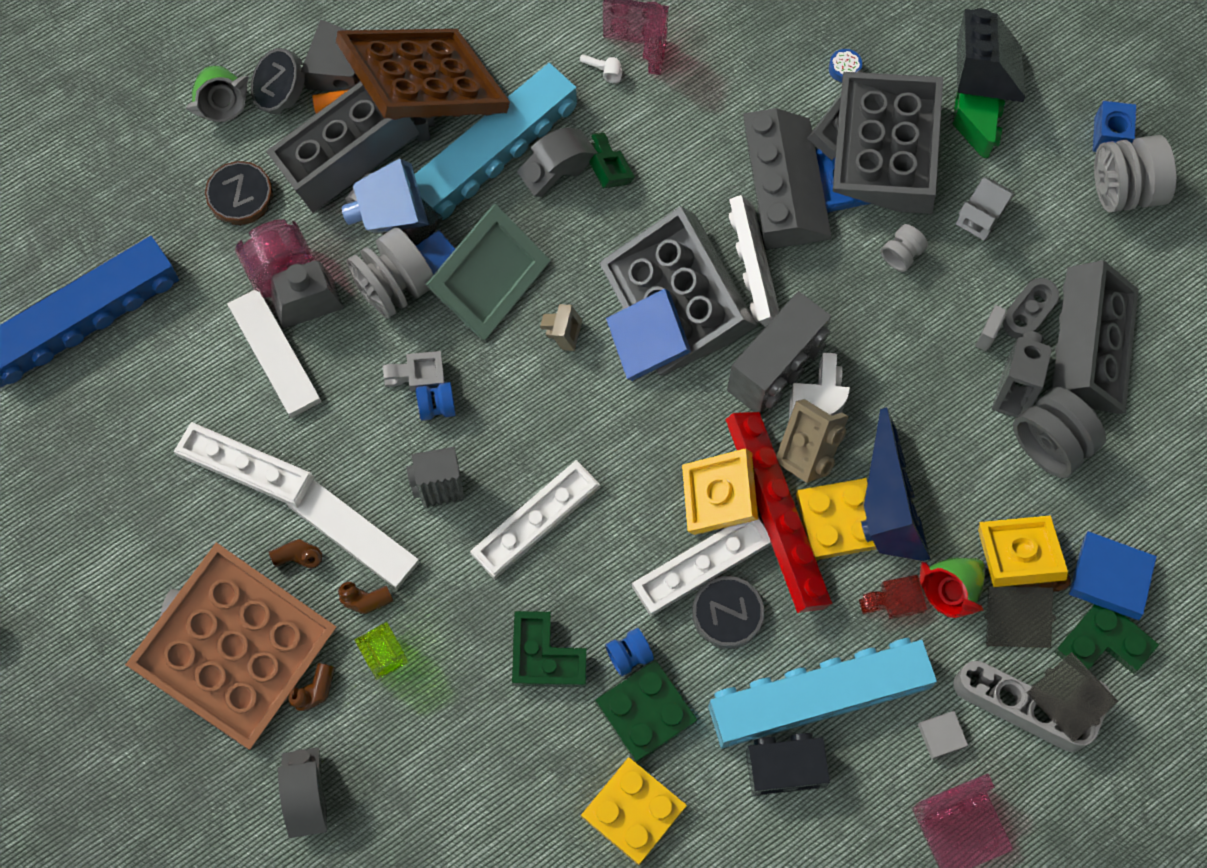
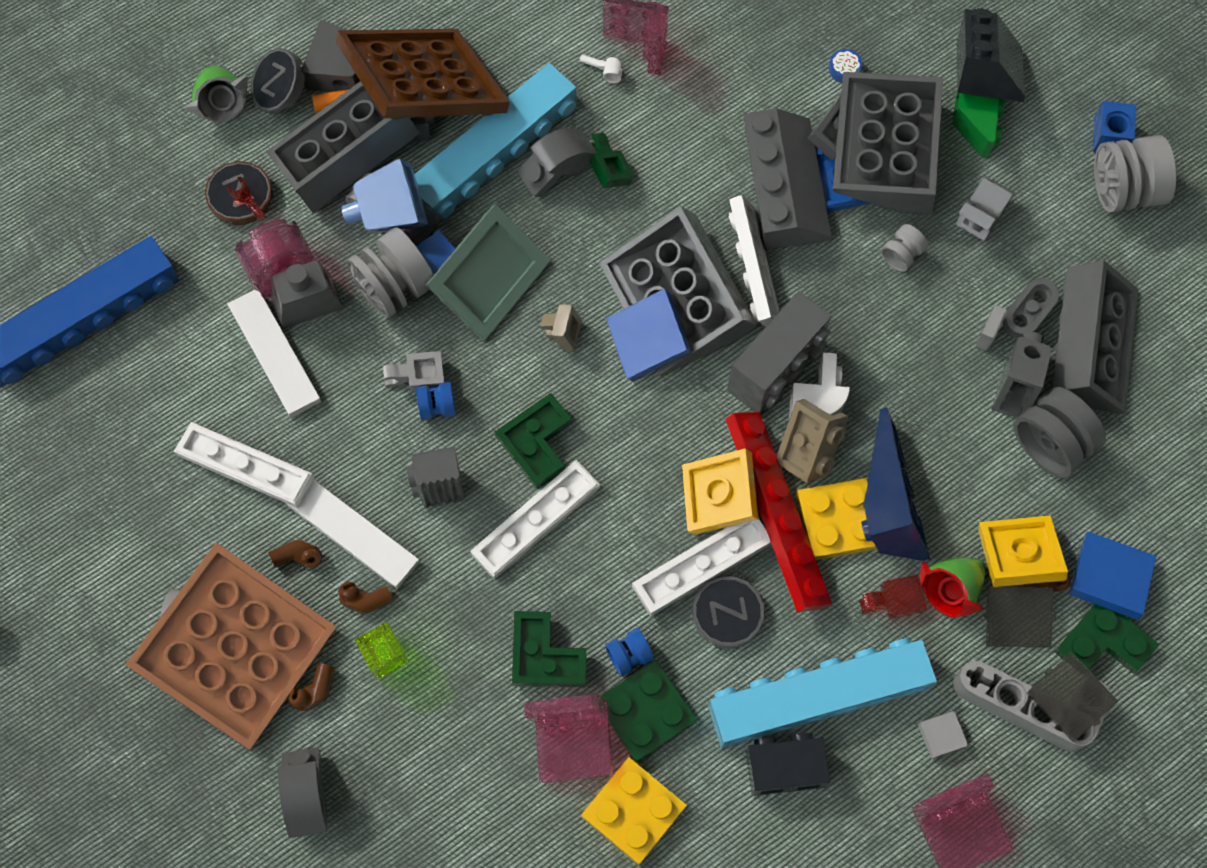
(244, 196): none -> clear red hand
(527, 436): none -> dark green plate
(571, 737): none -> clear pink bracket

